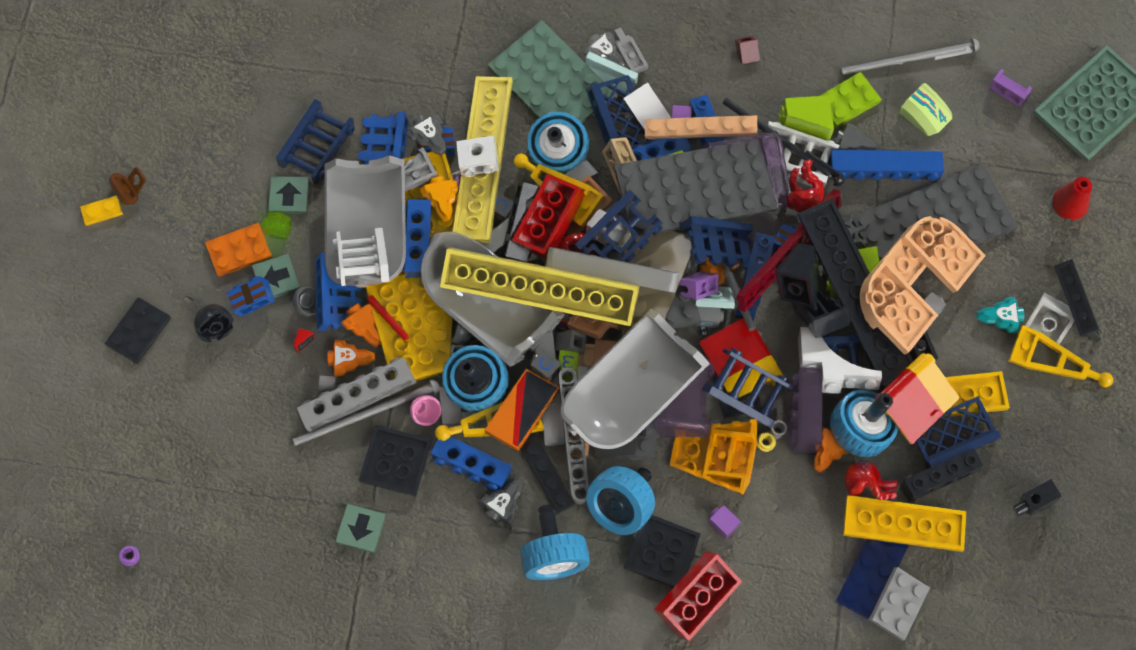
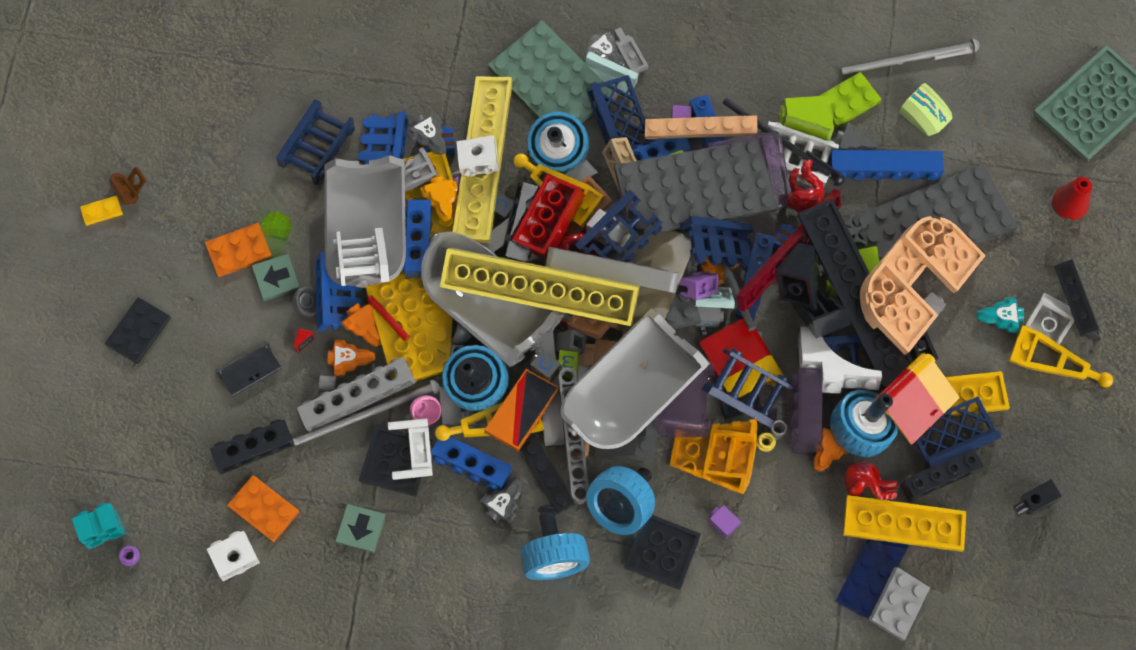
(98, 525): none -> teal brick
(213, 322): black cylinder -> none
(226, 463): none -> black brick
(236, 544): none -> white brick
(250, 296): blue brick -> none
(254, 363): none -> black door
(263, 508): none -> orange plate
(289, 195): sand green tile -> none
(419, 448): none -> white plate
(646, 105): white sticker -> none
(697, 595): red brick -> none
(747, 49): brick -> none
(1009, 89): medium lavender hinge -> none

